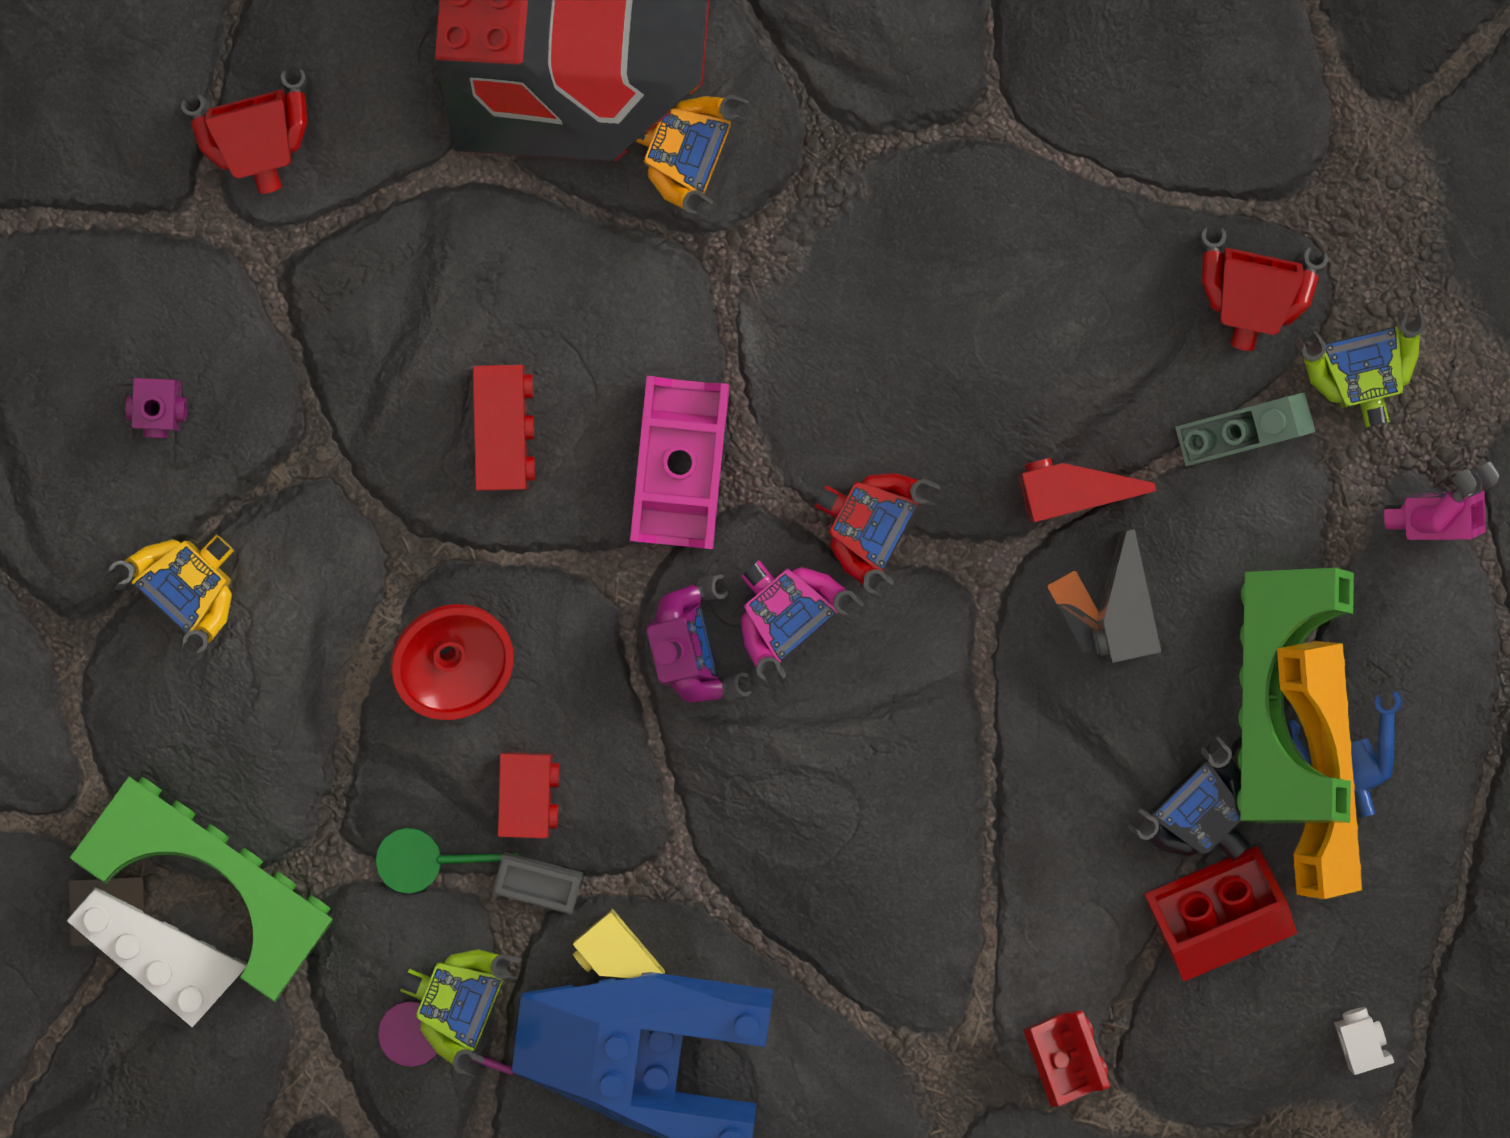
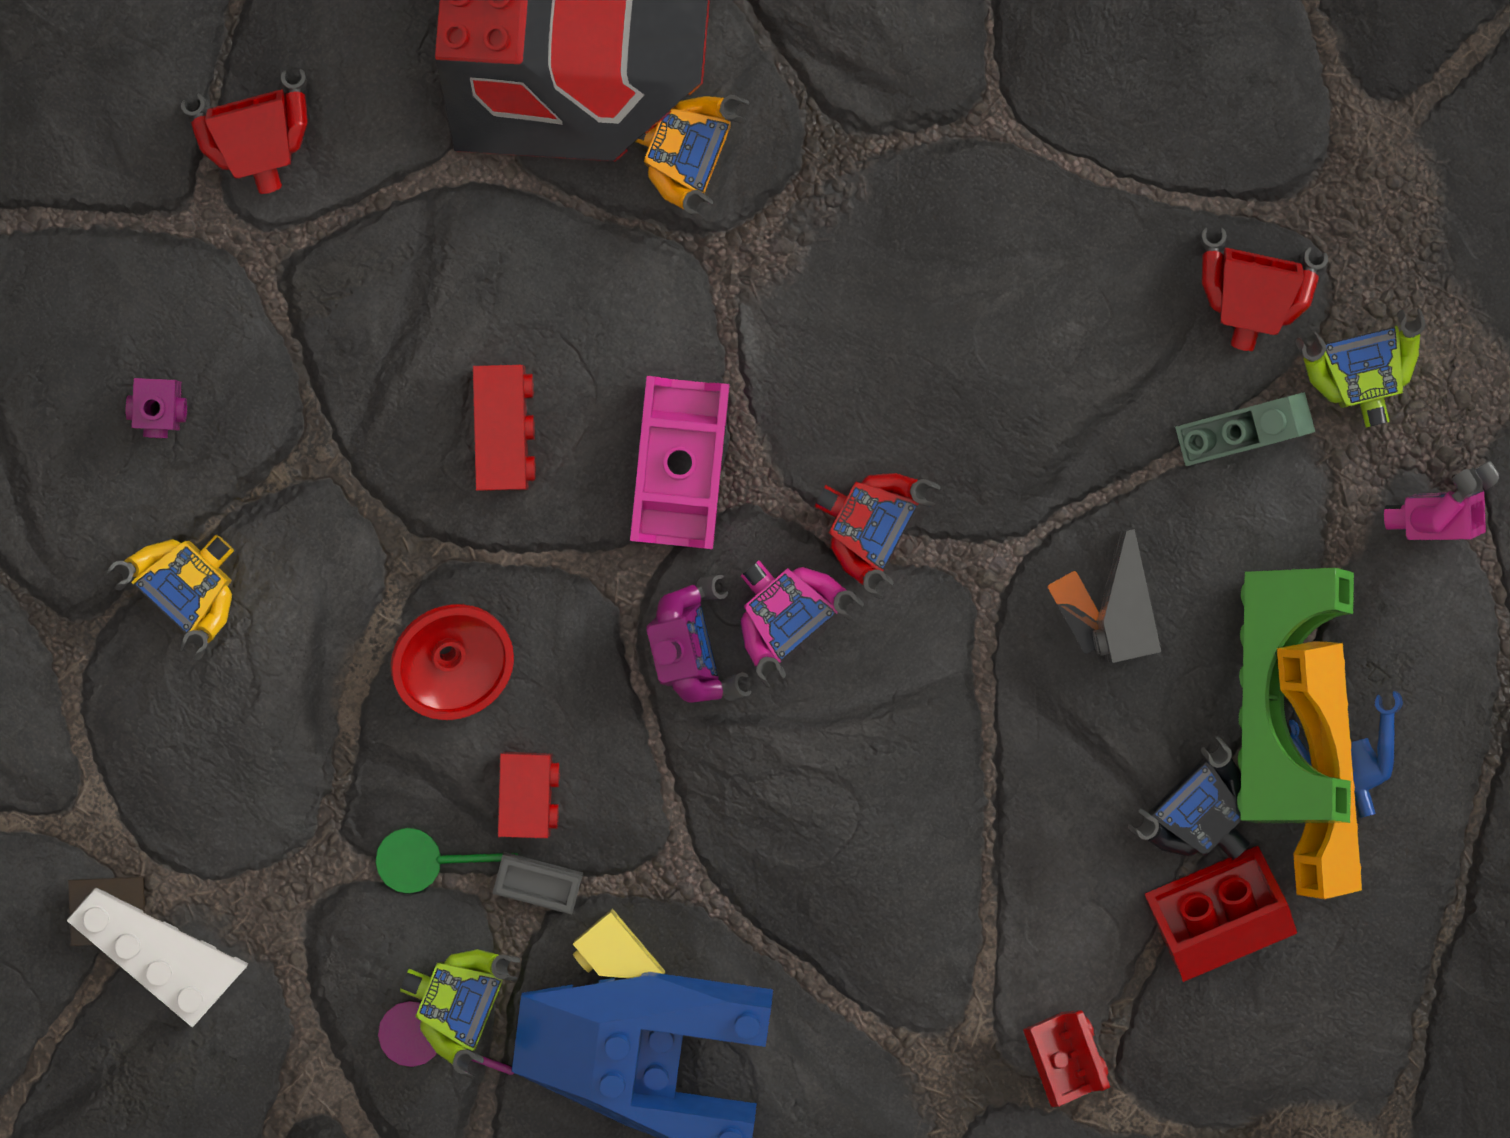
(145, 826): bright green arch -> none
(1067, 488): red slope -> none
(1362, 1041): white brick -> none

